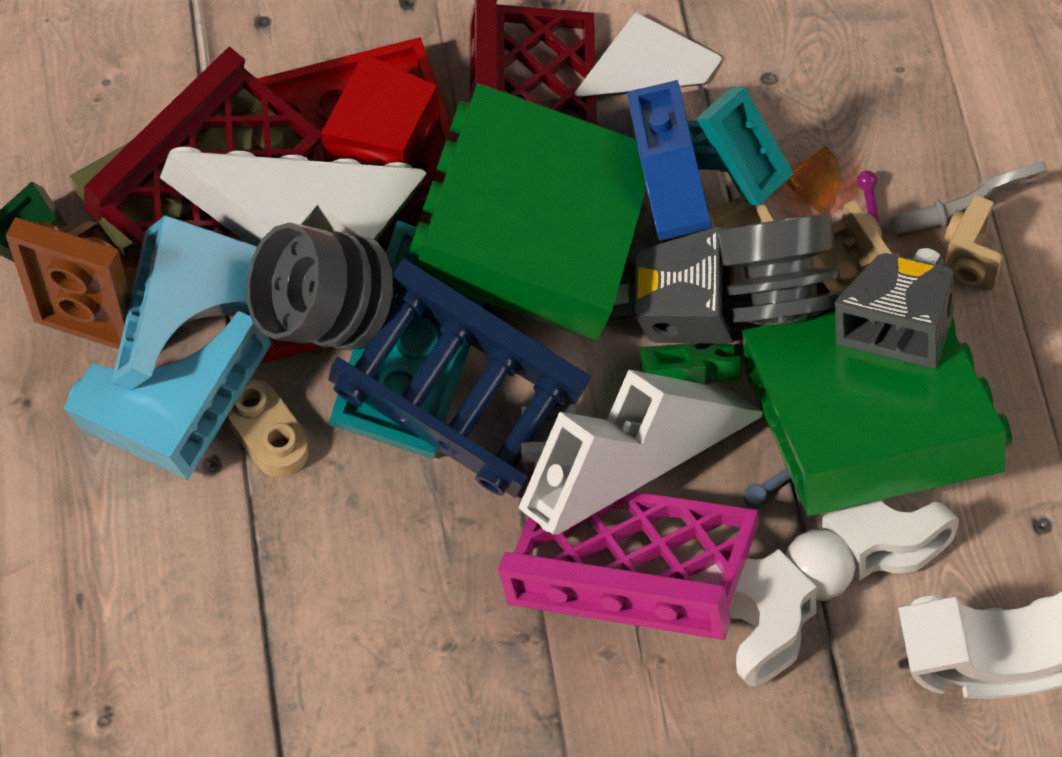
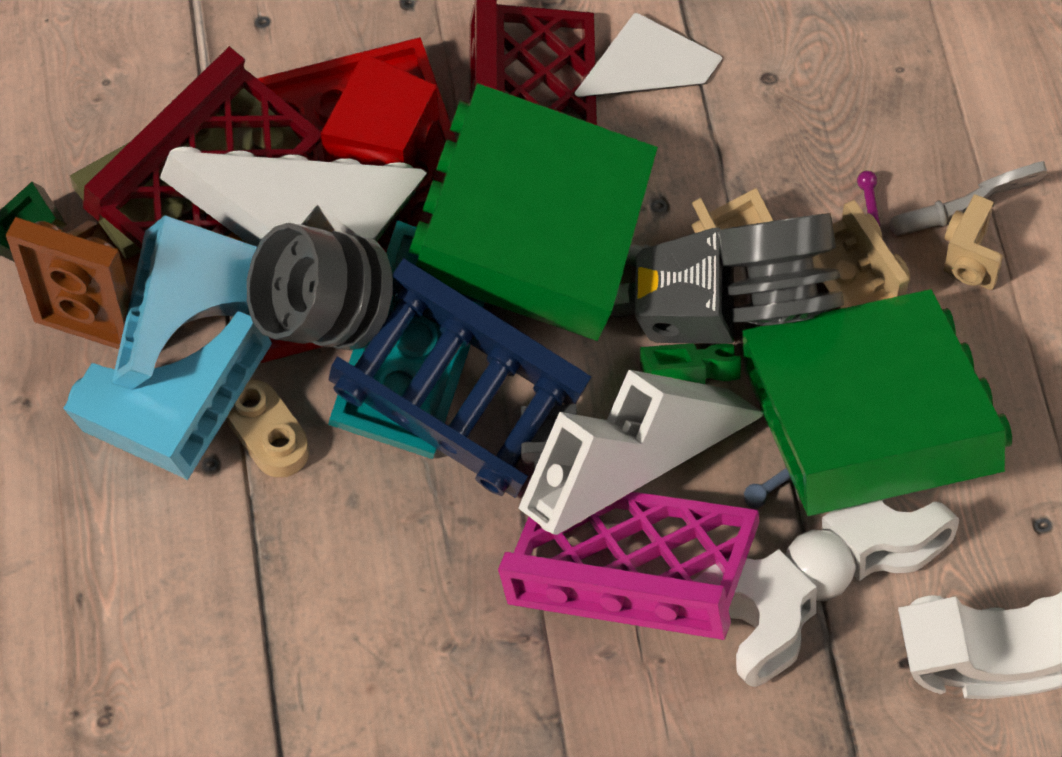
(668, 160): blue slope -> none
(737, 141): teal bracket -> none
(817, 180): clear orange tile -> none
(898, 308): dark grey torso -> none

